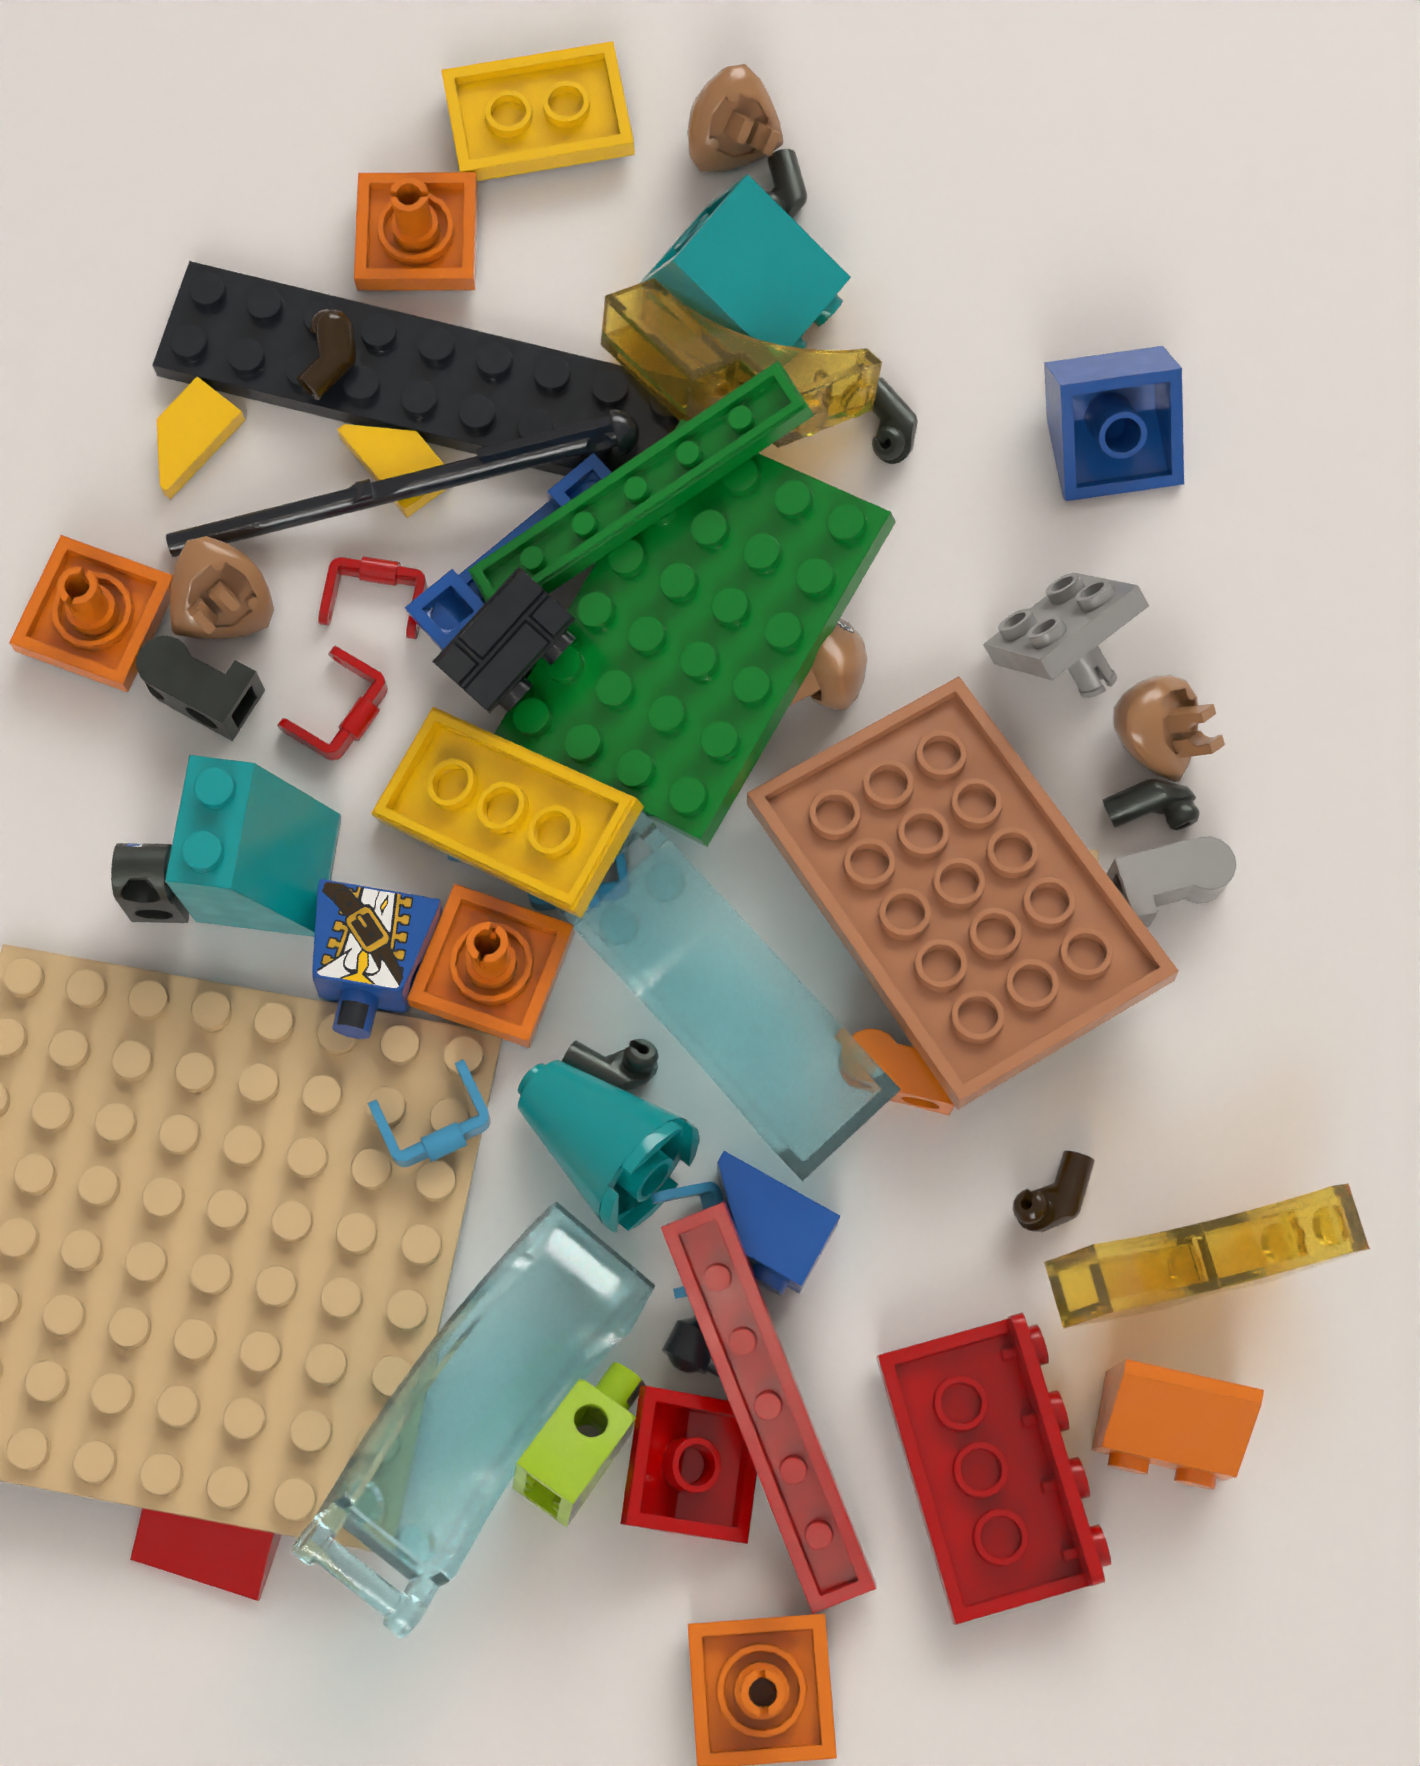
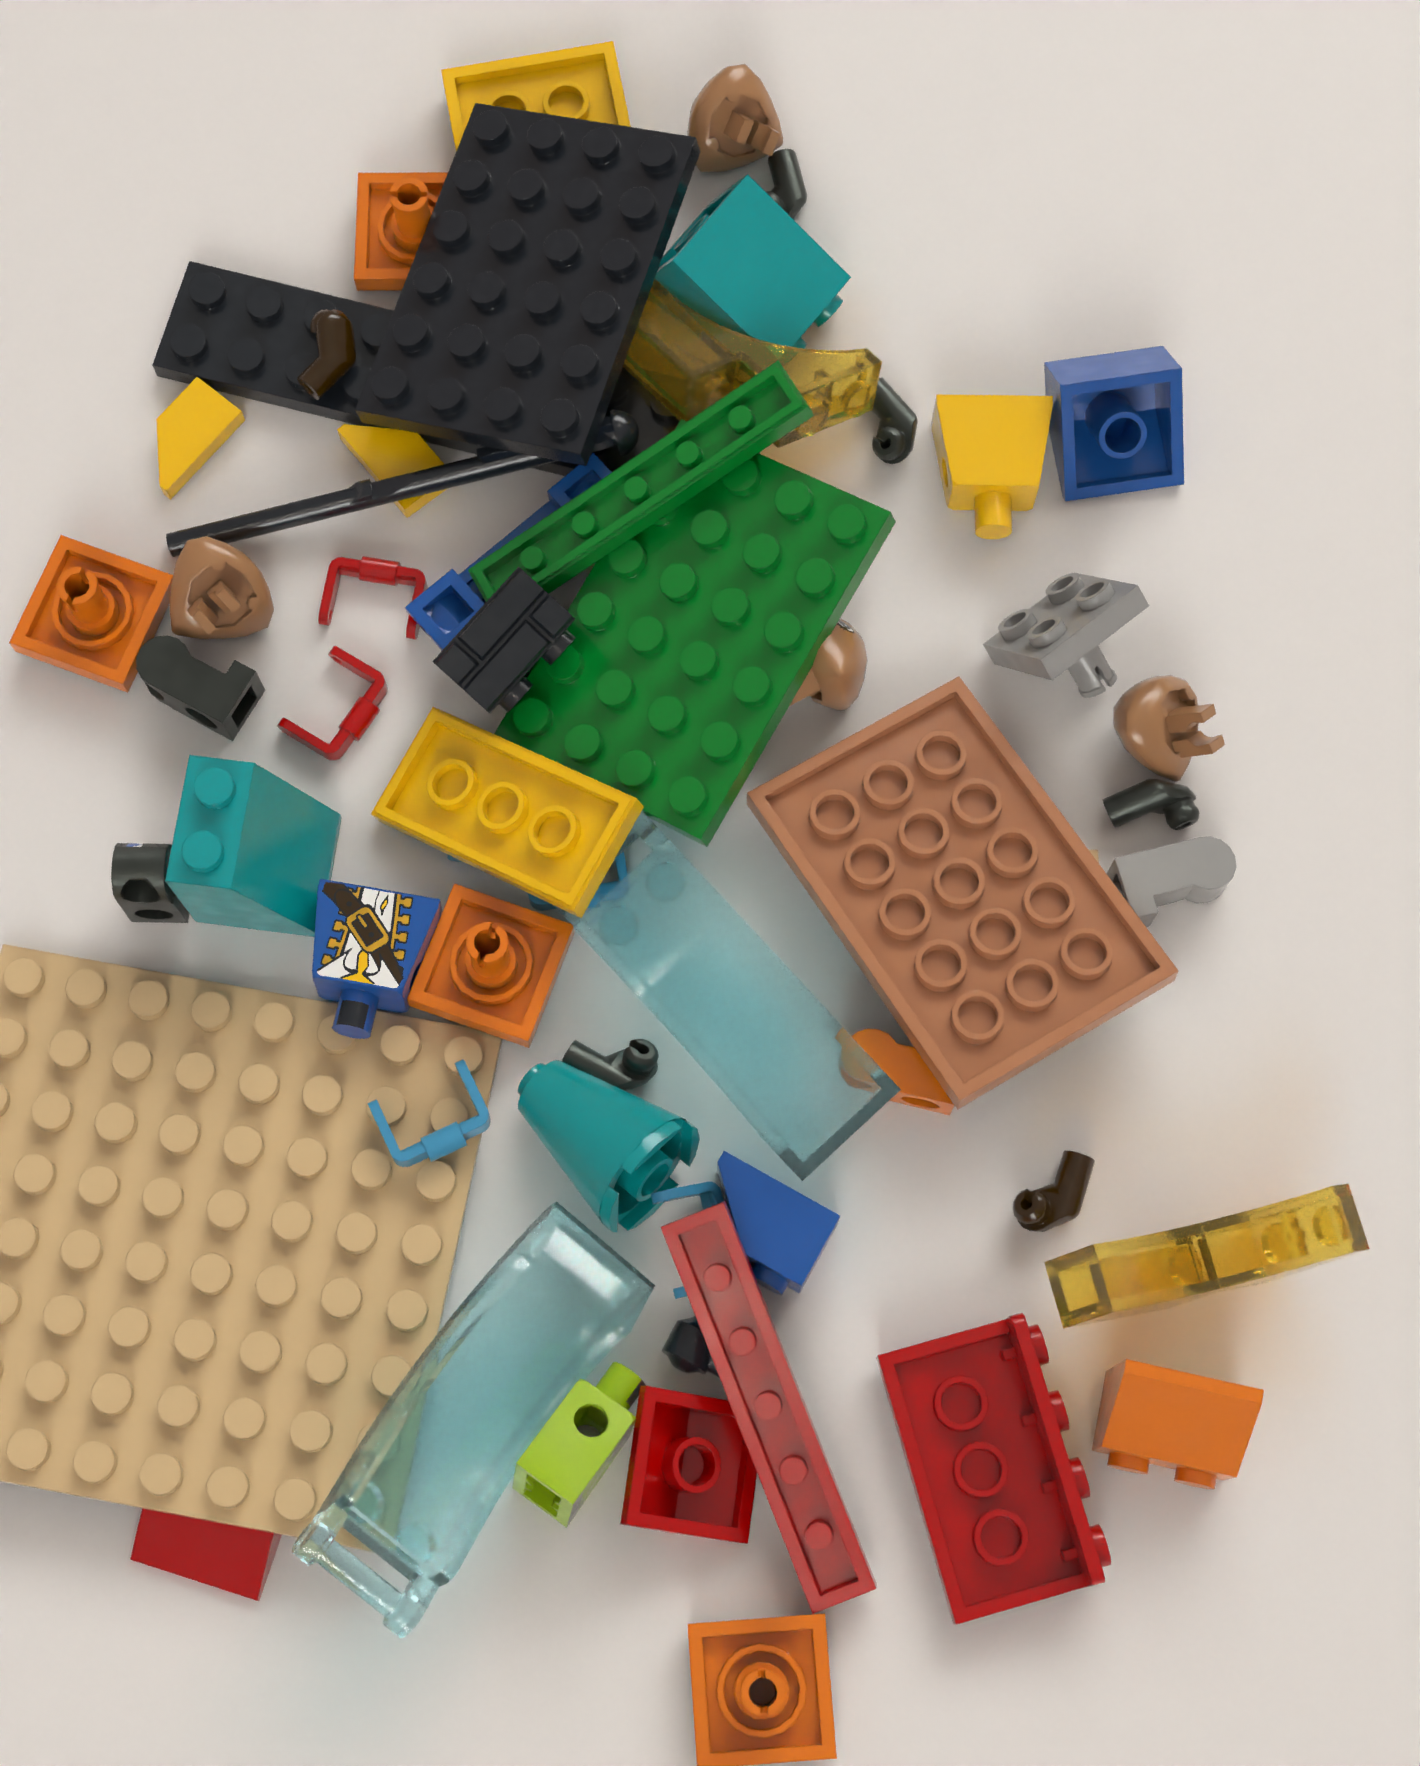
(529, 283): none -> black plate
(991, 455): none -> yellow torso

